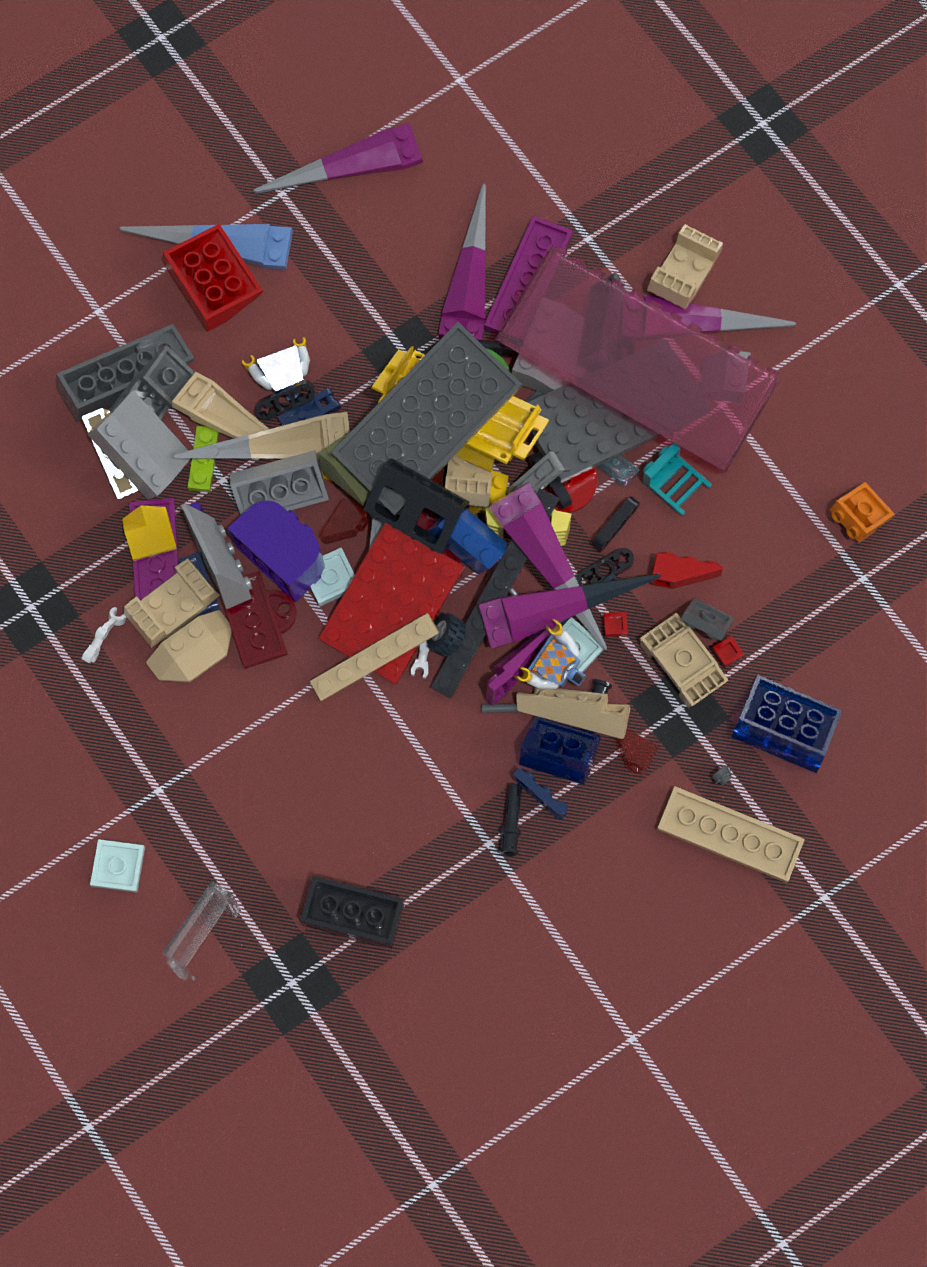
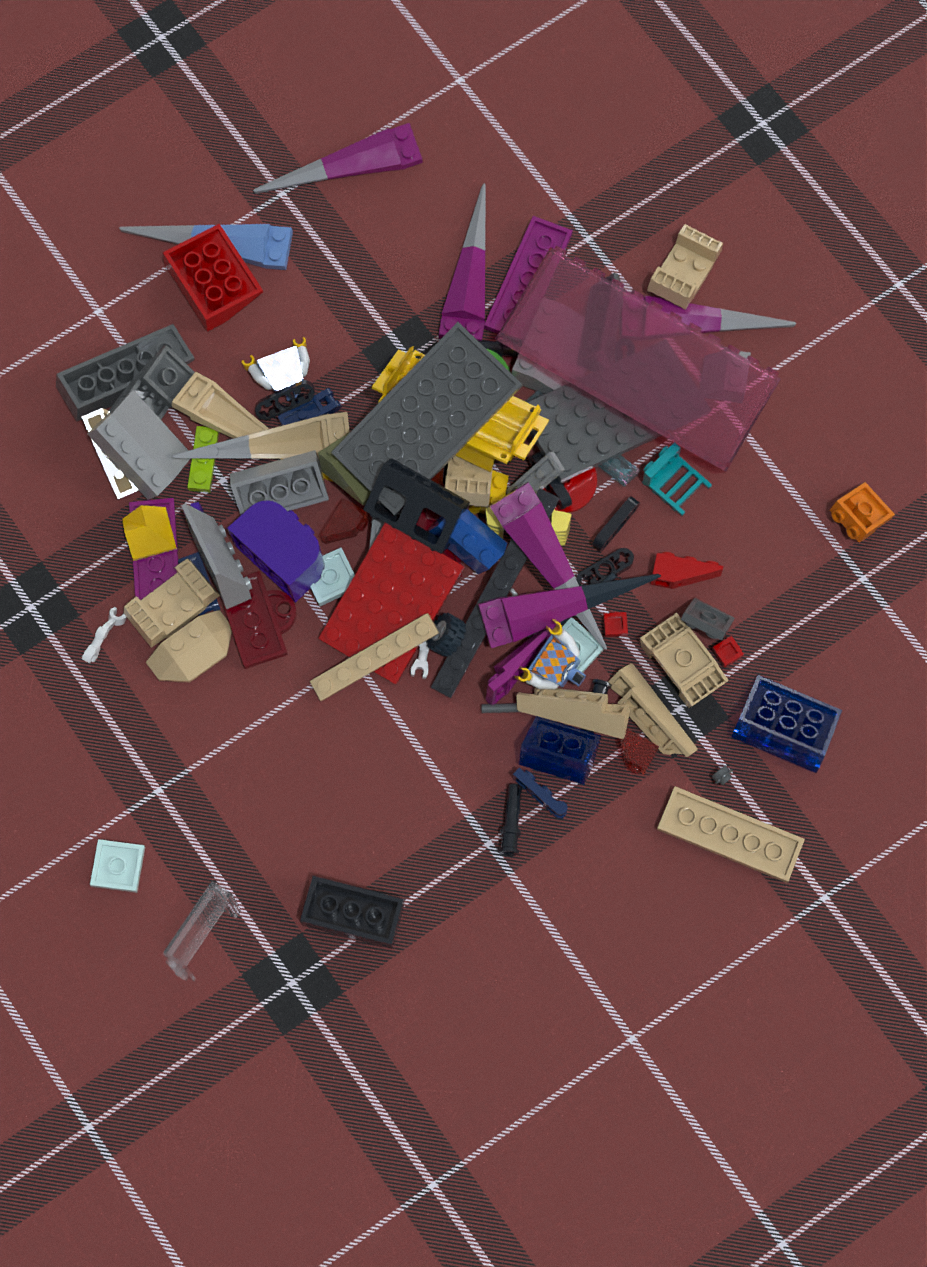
(650, 712): none -> tan wedge

